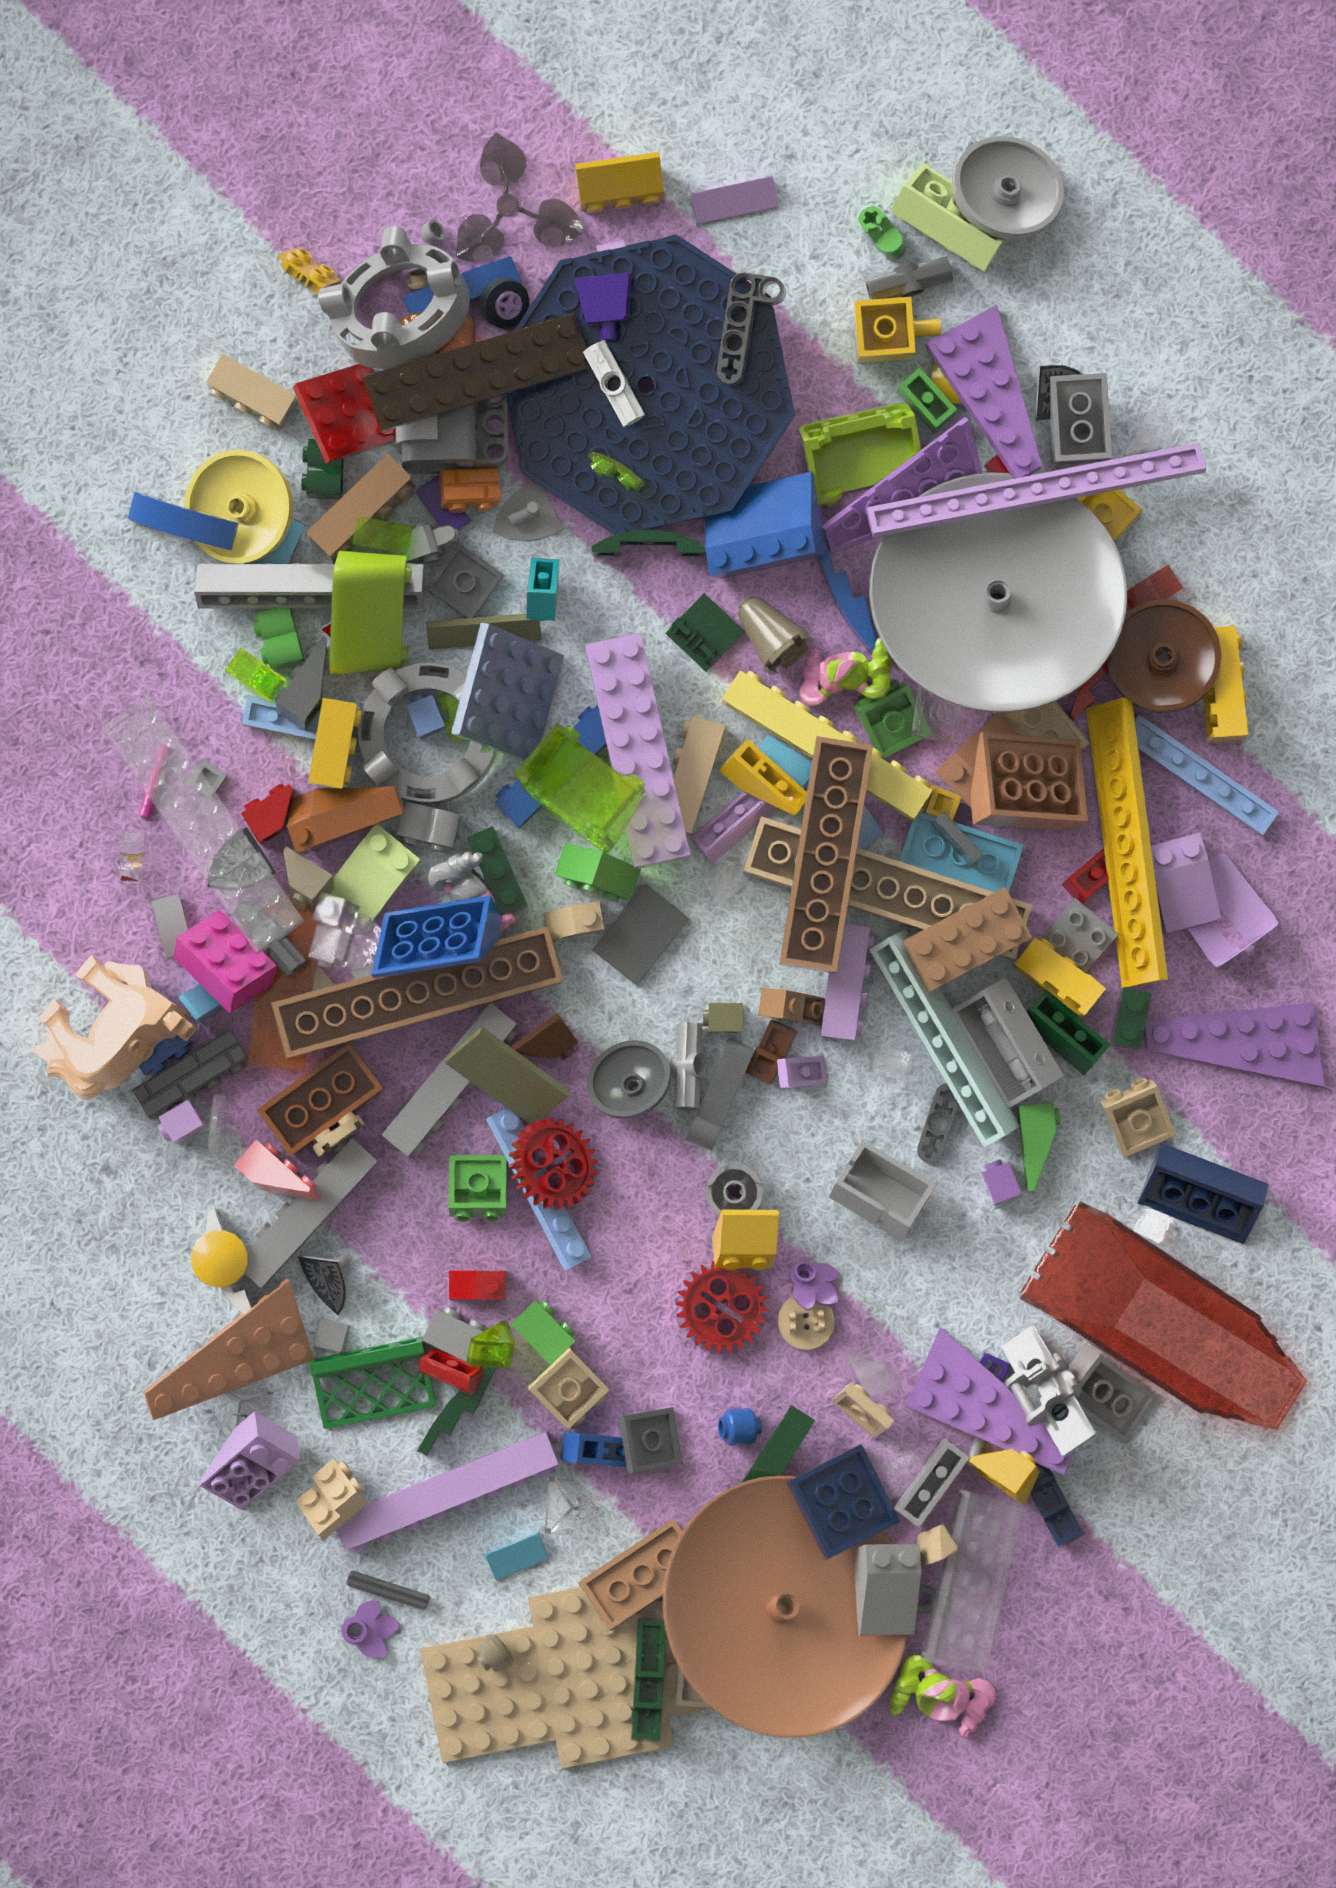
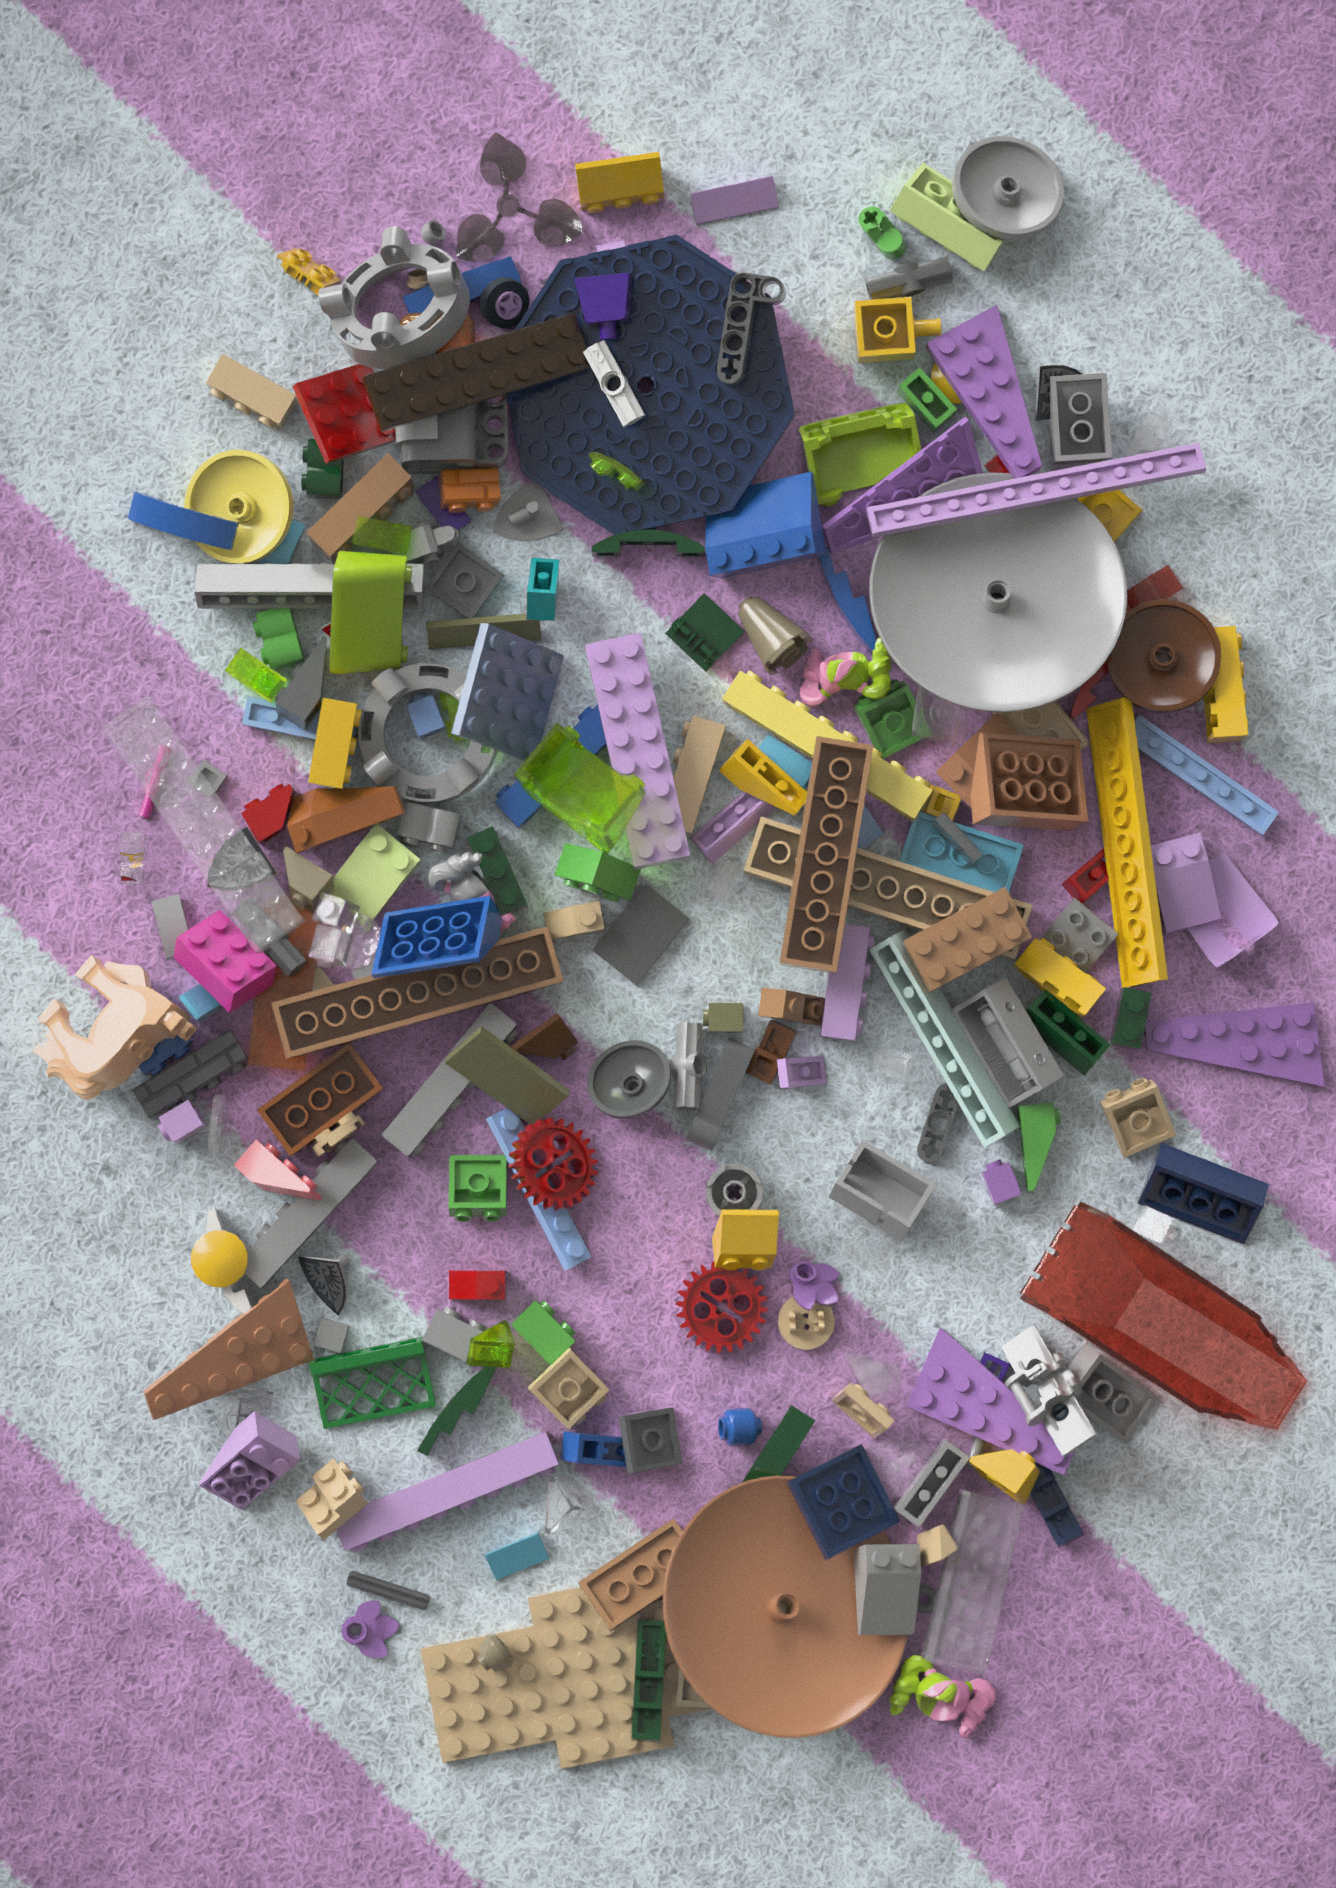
(451, 1371): red brick -> none

